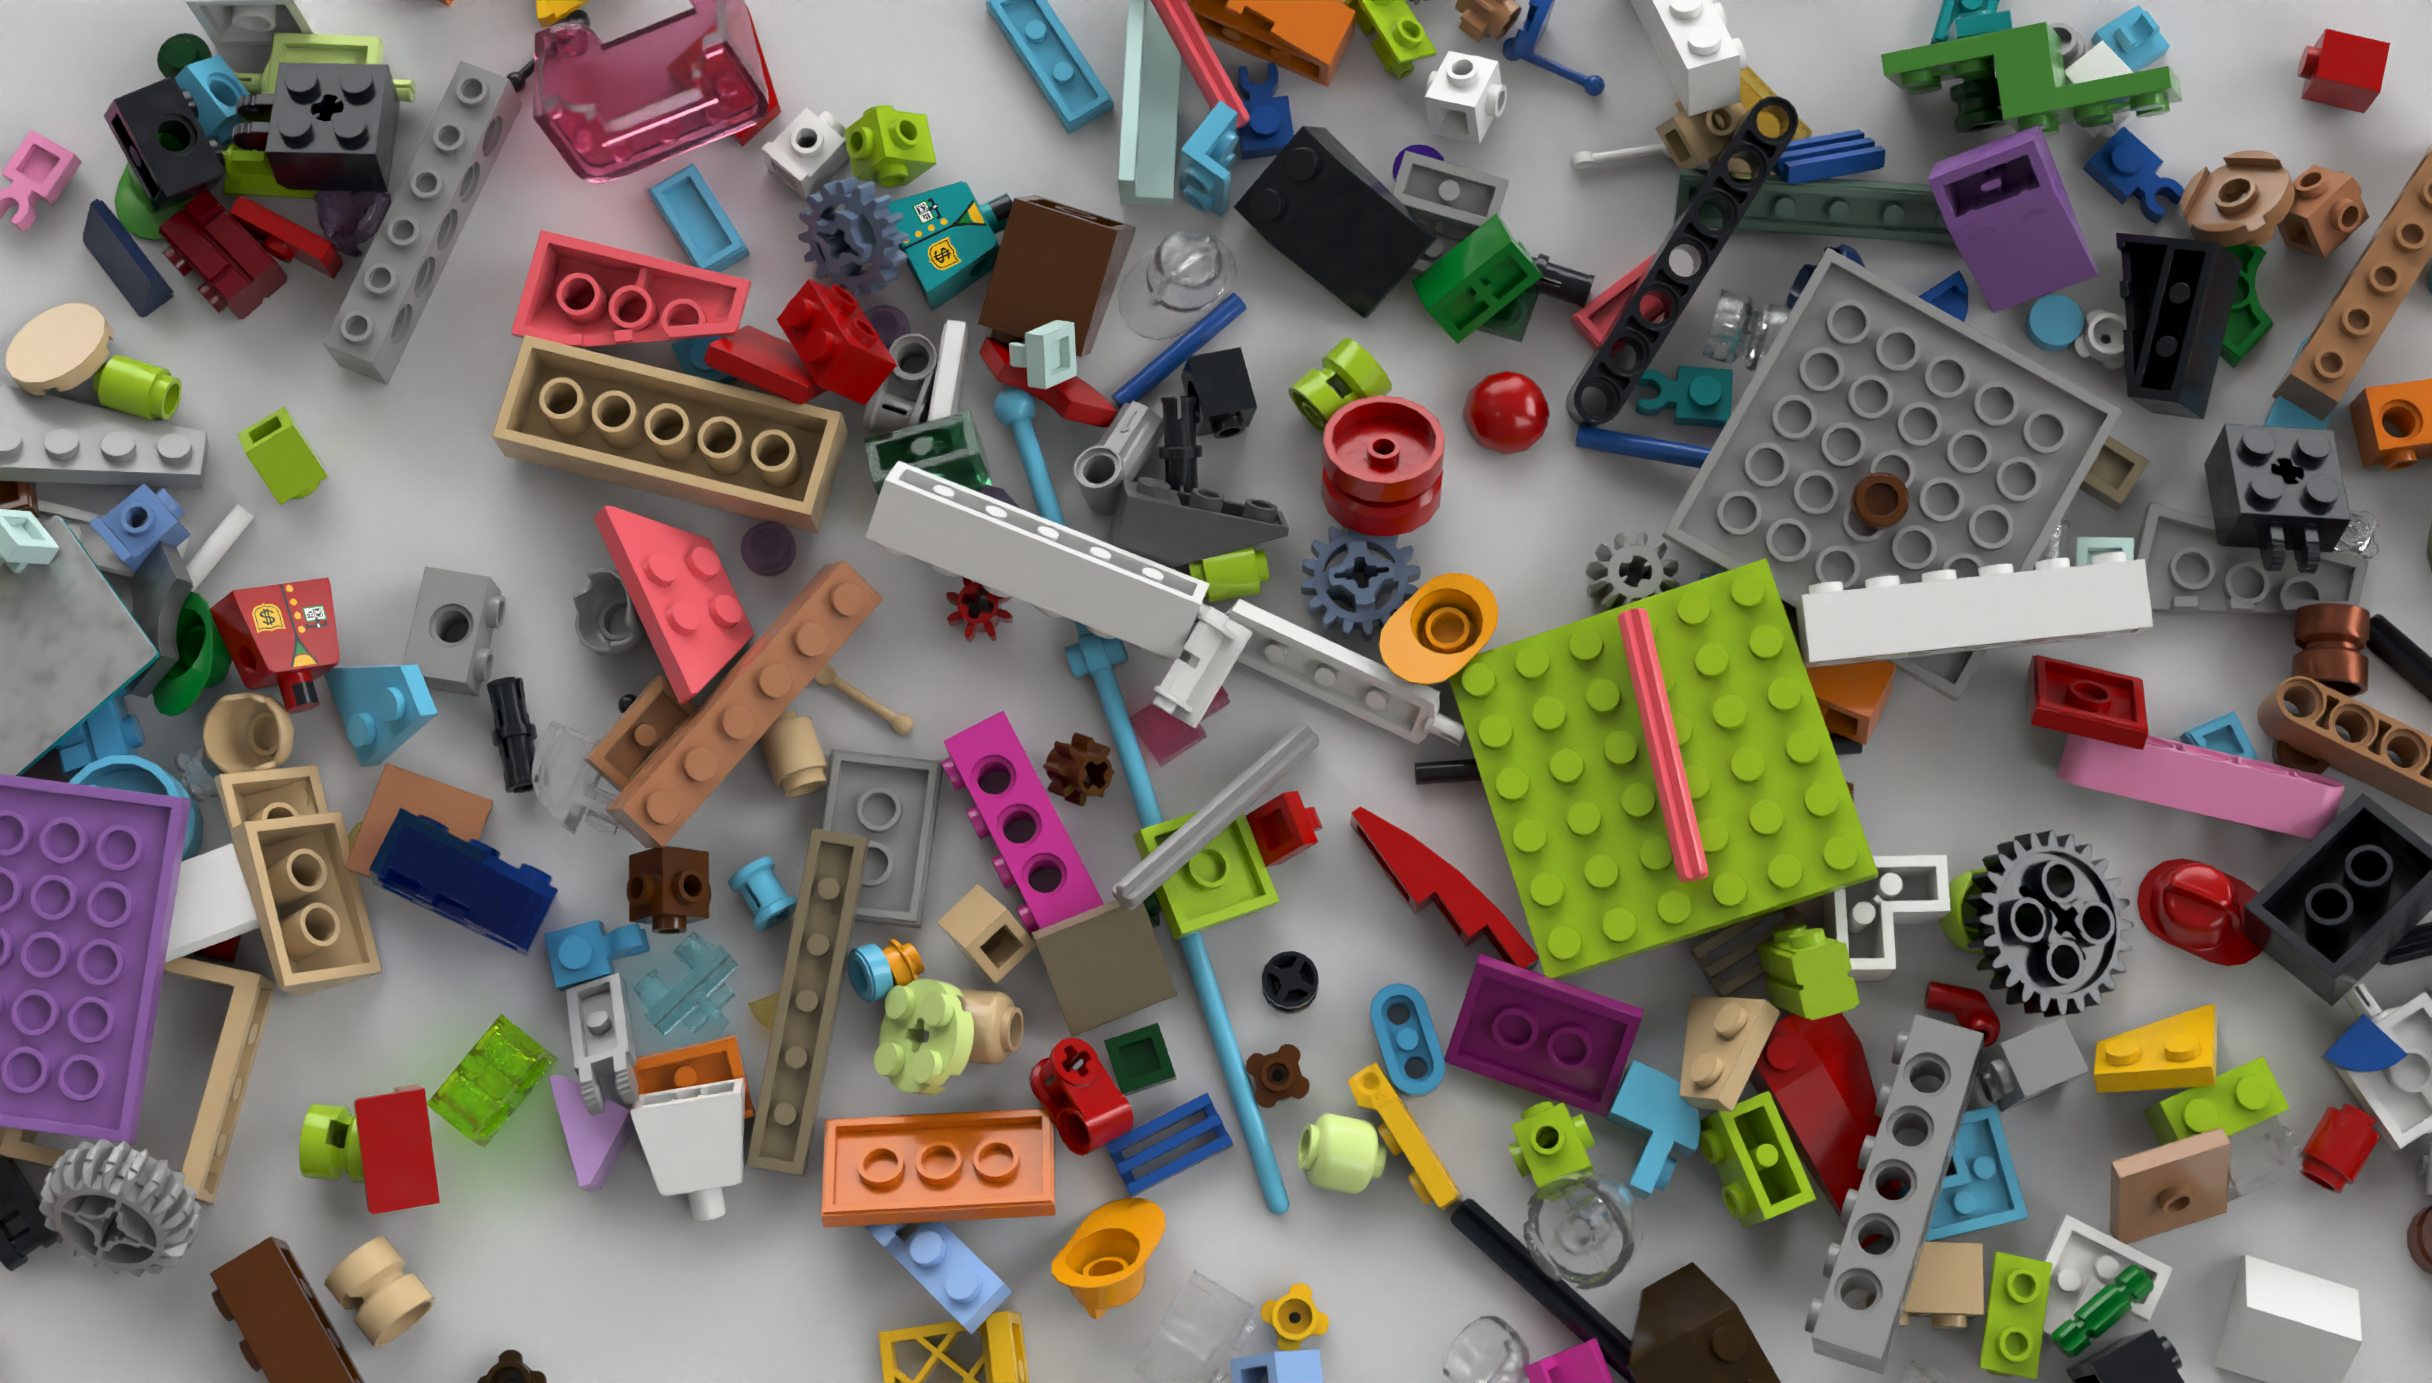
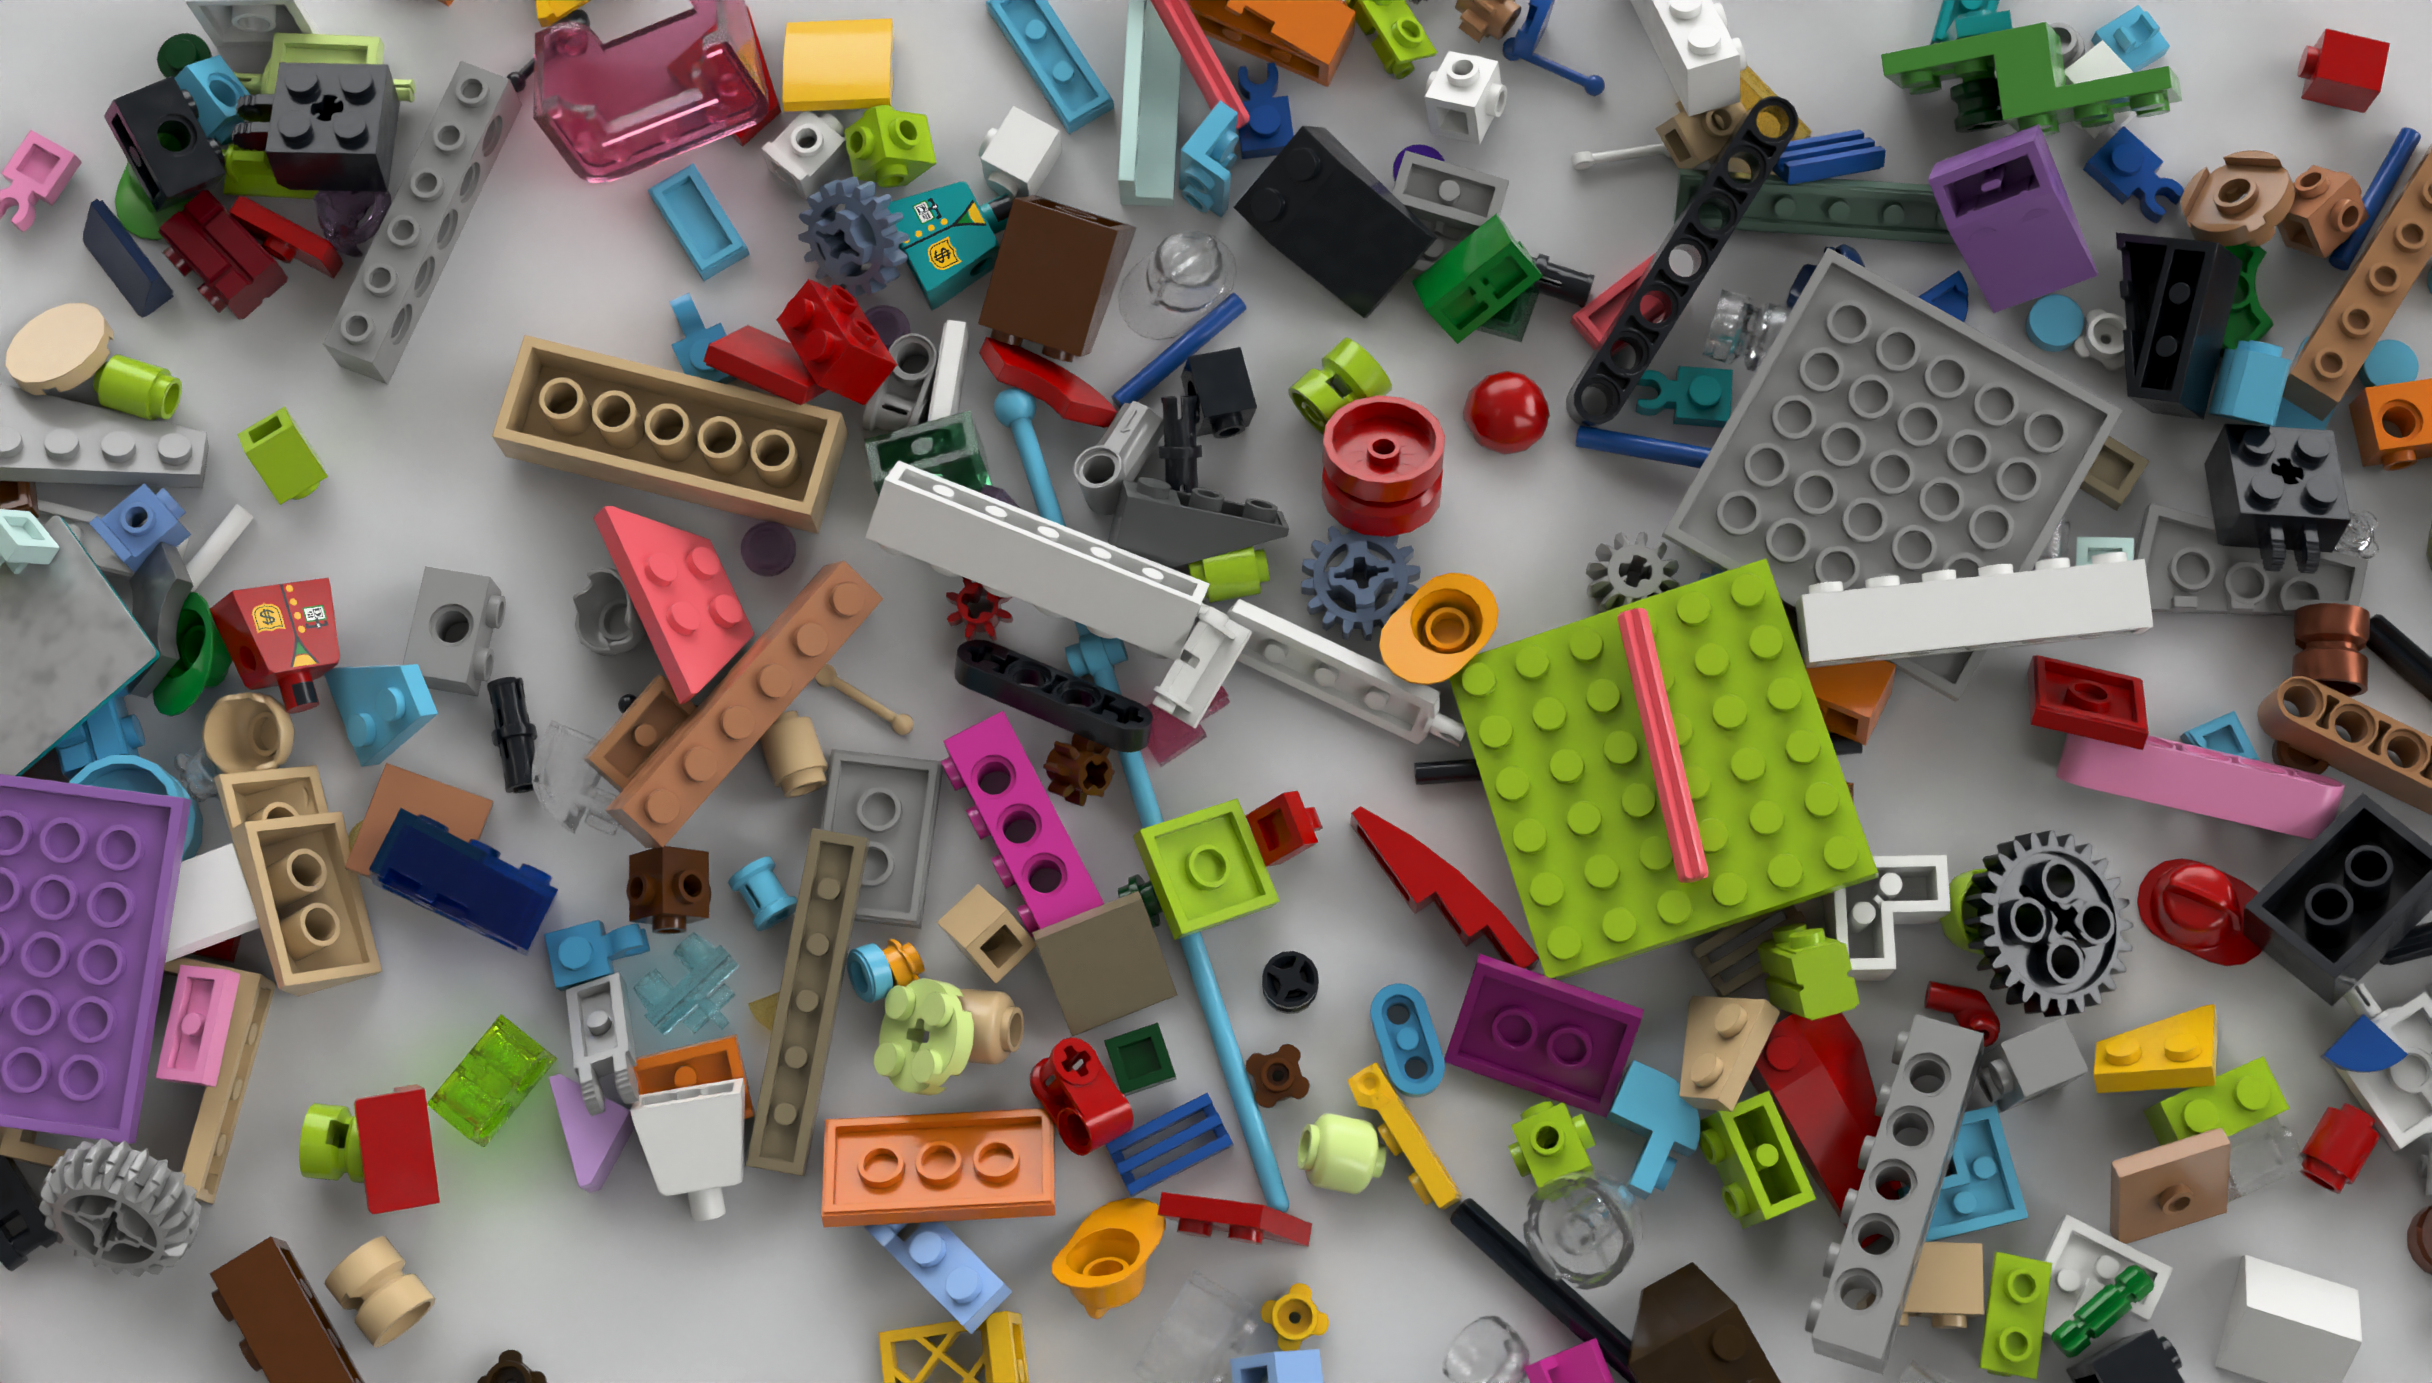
(198, 1025): none -> bright pink plate
(613, 296): coral wedge -> none
(837, 65): none -> yellow slope
(1019, 154): none -> white brick
(1047, 354): light aqua tile -> none
(1105, 719): none -> black beam
(1215, 816): light grey axle -> none
(1241, 1220): none -> red wing
(1879, 501): reddish brown tile -> none
(2250, 383): none -> medium azure brick
(2377, 195): none -> blue bar
(2389, 364): none -> medium azure tile

